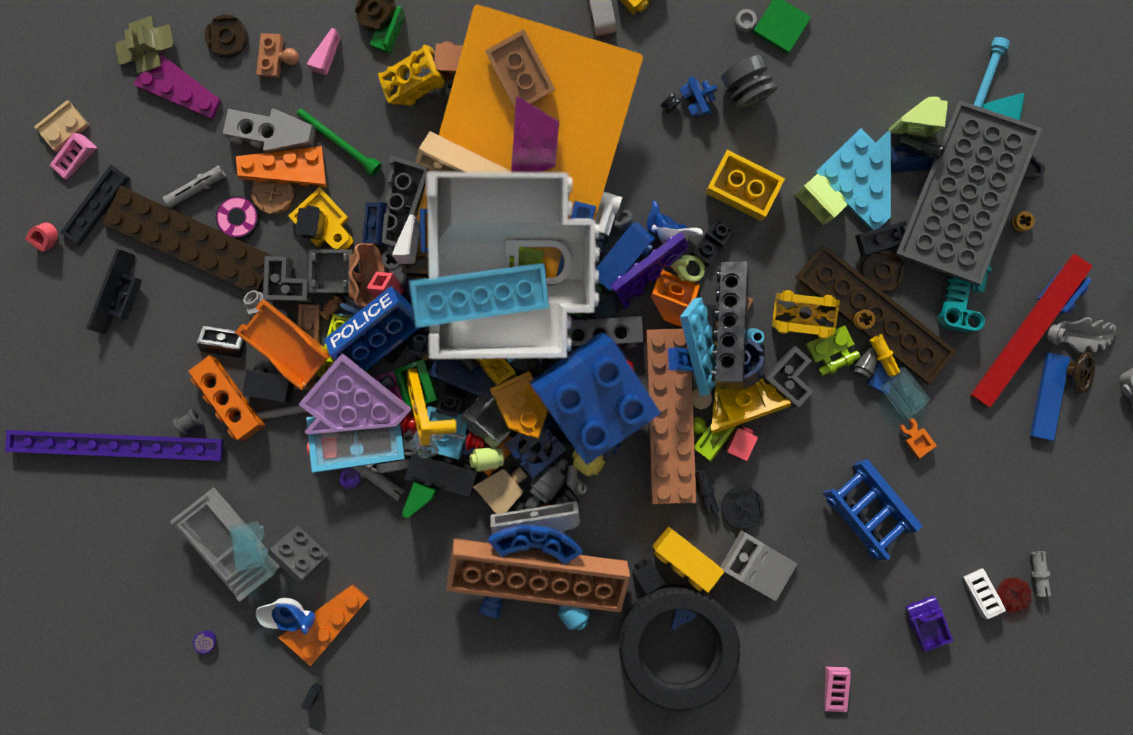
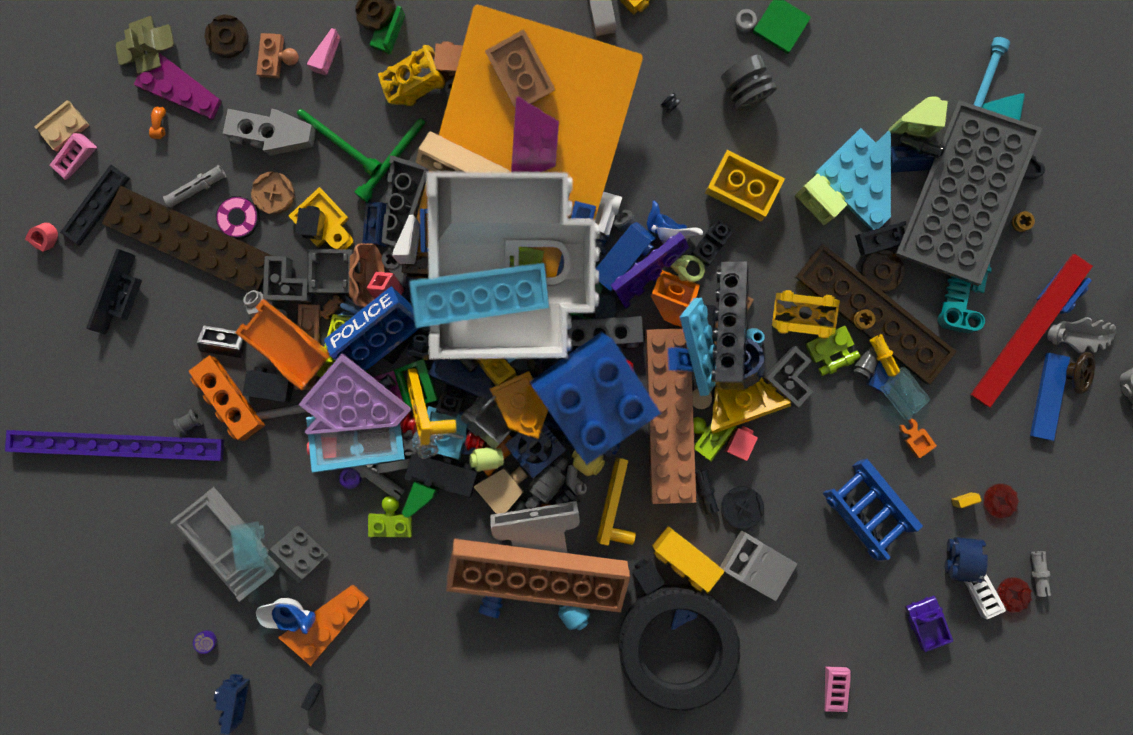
(155, 130): none -> orange arm
(231, 699): none -> dark blue plate
(295, 166): orange wing -> none
(364, 192): none -> green piece
(390, 523): none -> lime plate
(536, 536): blue brick -> none
(606, 531): none -> yellow piece
(693, 88): blue hips -> none
(966, 500): none -> yellow tile
(966, 560): none -> dark blue brick
(992, 504): none -> clear red gear

